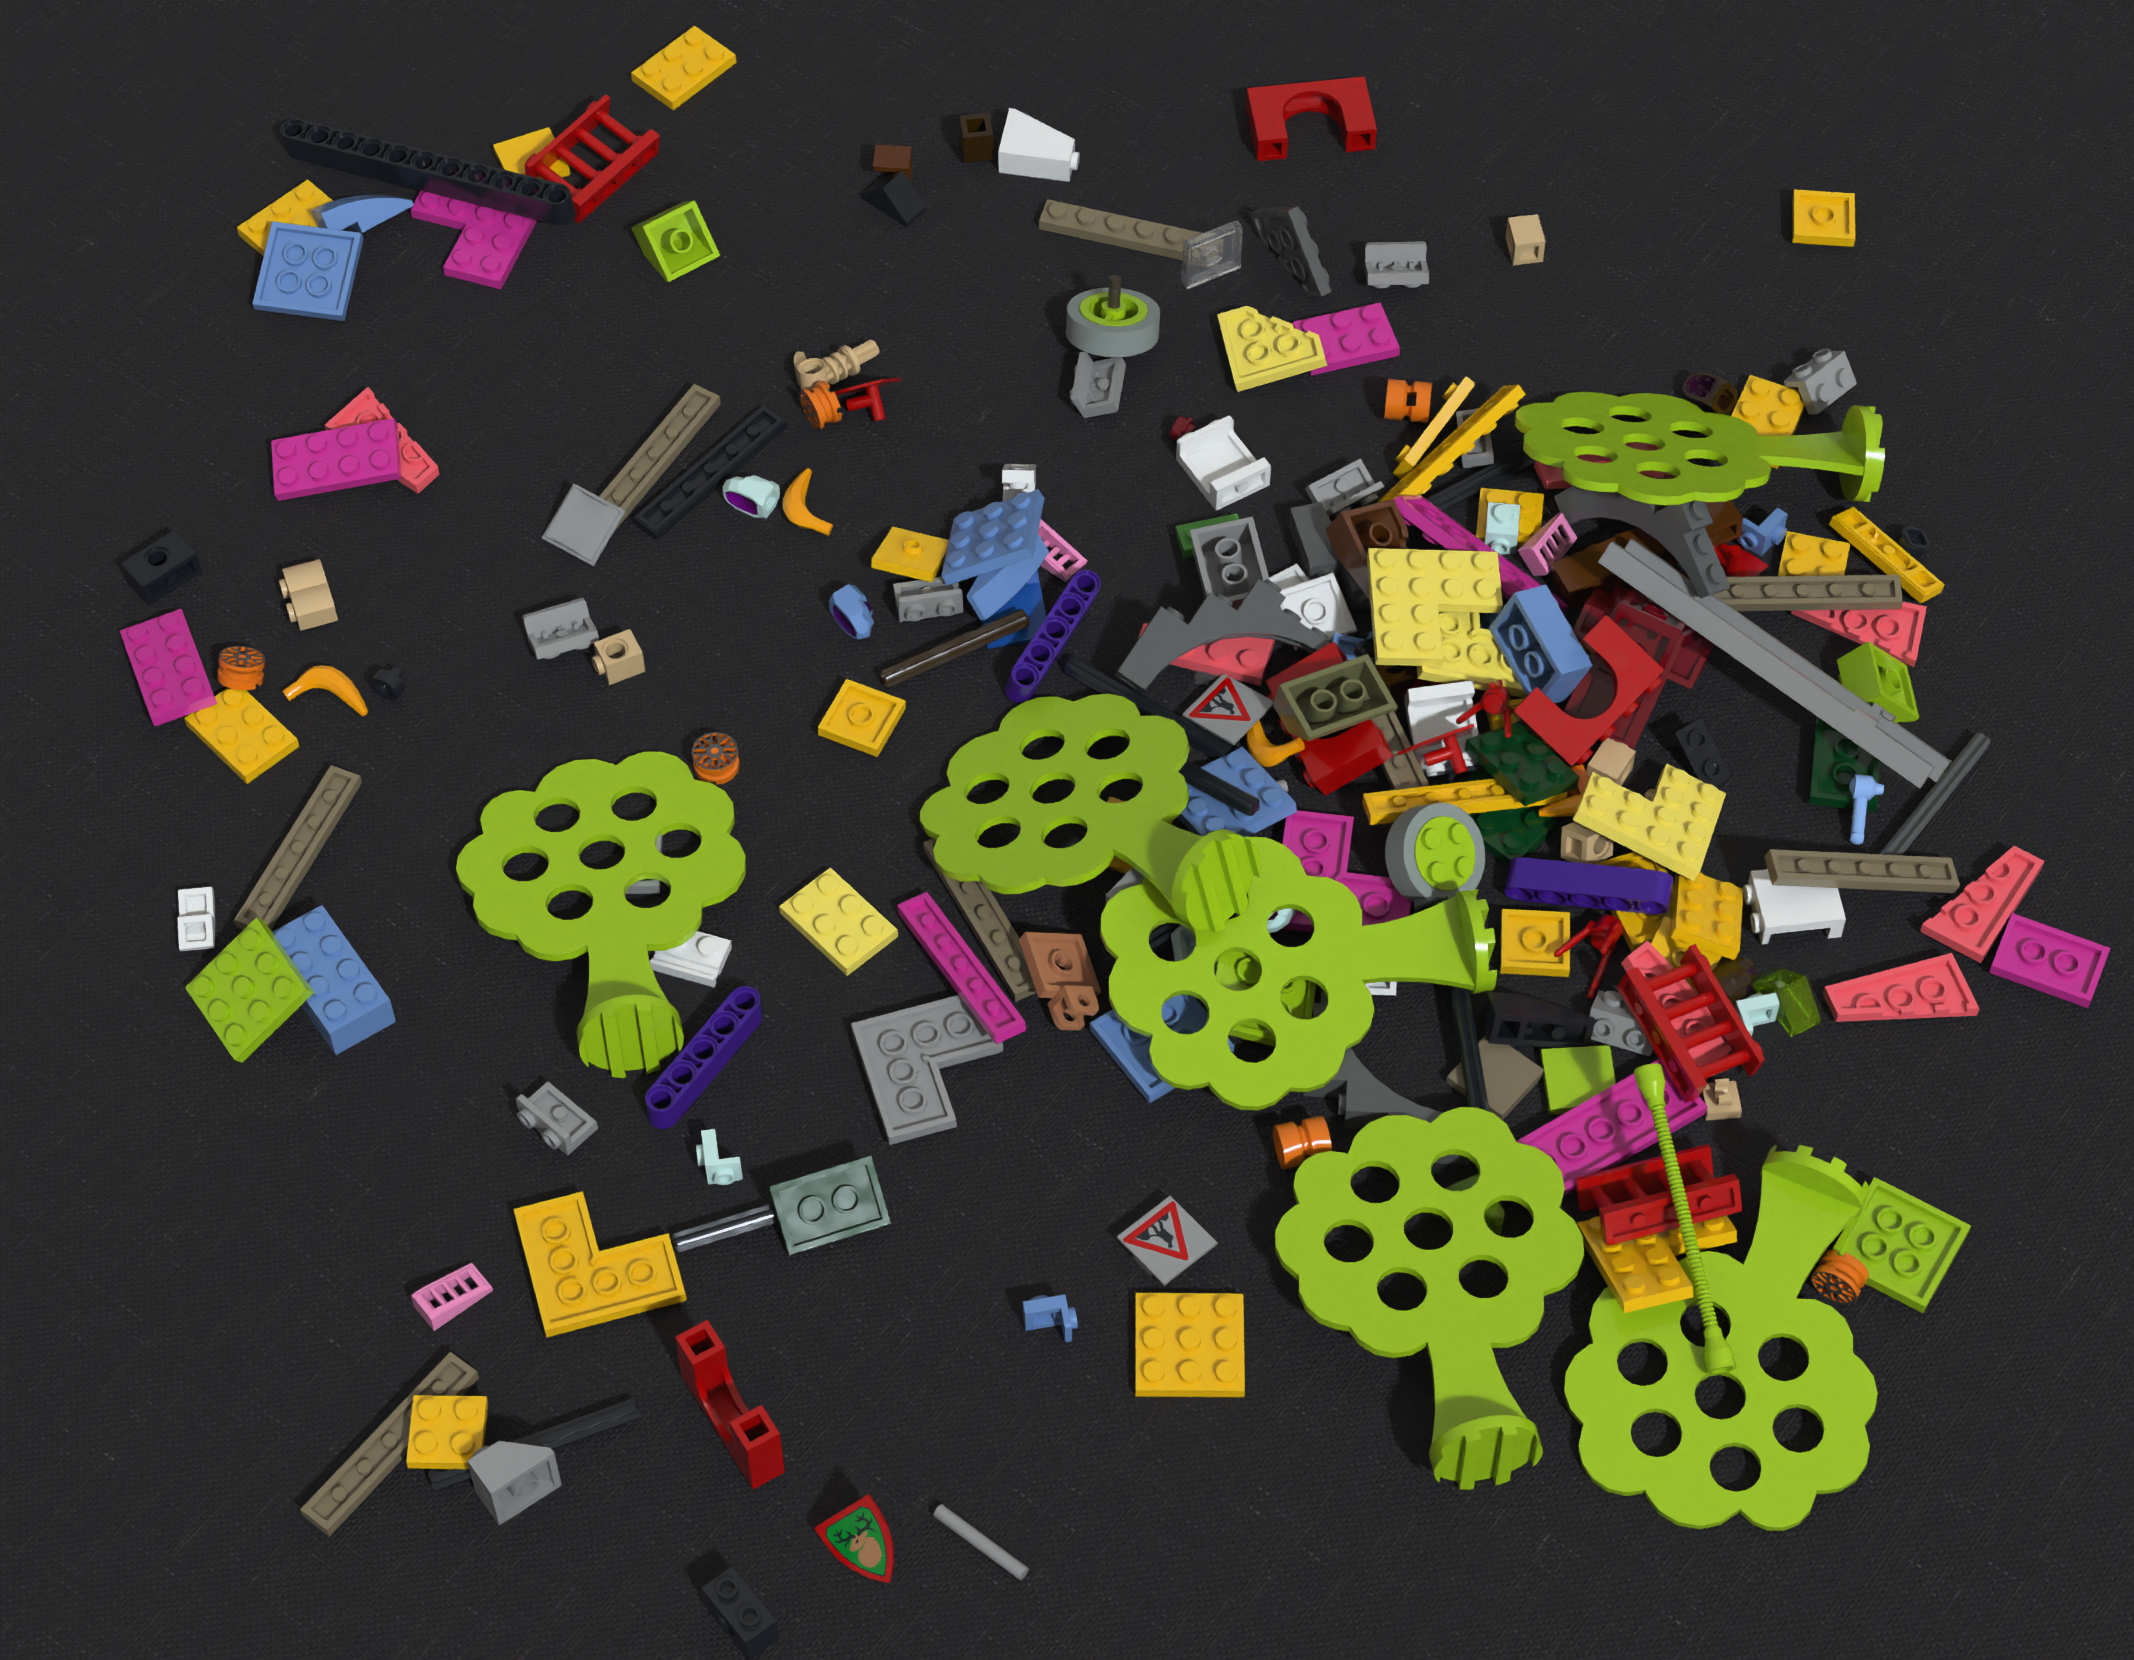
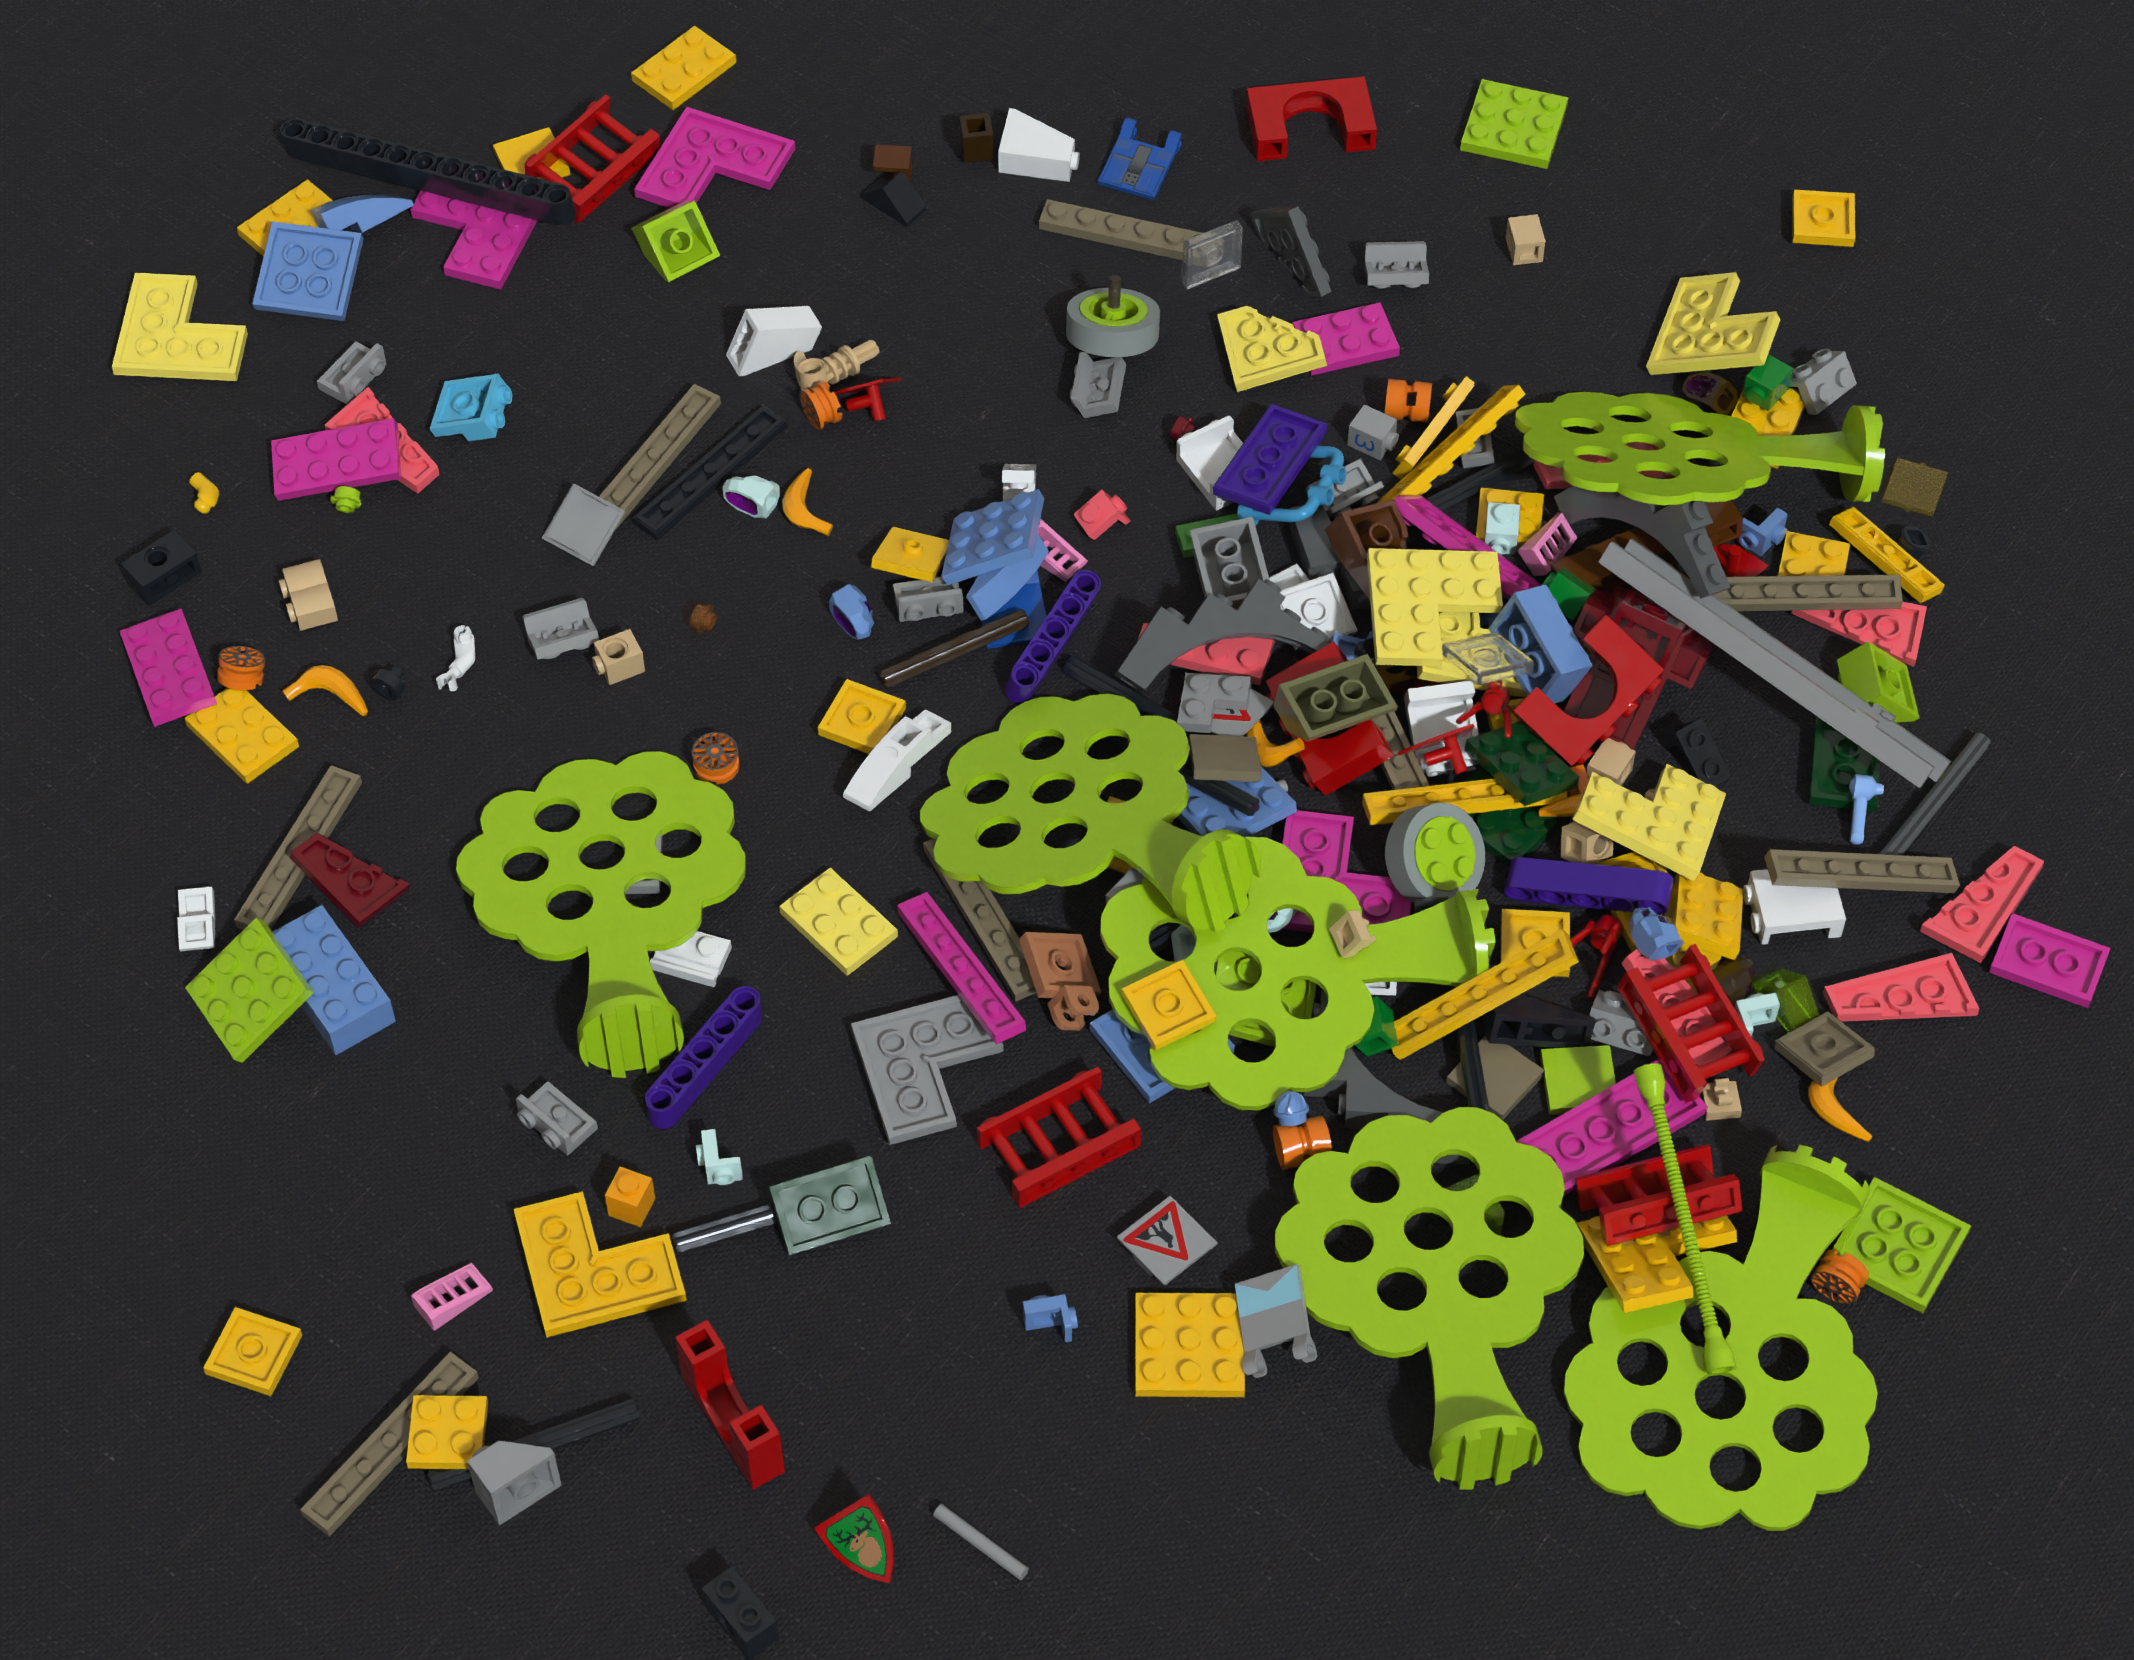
(163, 343): none -> light yellow plate
(207, 493): none -> yellow arm
(253, 1351): none -> yellow plate
(346, 499): none -> lime plate
(348, 882): none -> dark red wing
(353, 372): none -> light grey bracket
(465, 657): none -> white arm
(471, 407): none -> medium azure plate
(630, 1196): none -> light orange brick
(703, 618): none -> clear orange plate
(706, 146): none -> dark pink plate
(772, 336): none -> white slope
(893, 756): none -> white slope
(1066, 1167): none -> red fence
(1101, 514): none -> coral bracket
(1138, 165): none -> blue flag
(1168, 1005): none -> yellow plate
(1205, 693): none -> light grey plate
(1224, 758): none -> dark tan tile
(1270, 459): none -> dark purple tile
(1273, 1313): none -> light grey flag
(1291, 1109): none -> medium blue plate
(1318, 495): none -> dark azure bar
(1351, 934): none -> tan tile
(1373, 432): none -> light grey brick
(1382, 1030): none -> green brick
(1483, 993): none -> yellow plate
(1487, 658): none -> clear tile
(1514, 124): none -> lime plate
(1569, 592): none -> green brick
(1654, 934): none -> medium blue rock
(1702, 336): none -> light yellow plate
(1767, 383): none -> green brick
(1824, 1048): none -> dark tan plate
(1831, 1111): none -> light orange piece
(1915, 487): none -> clear yellow piece

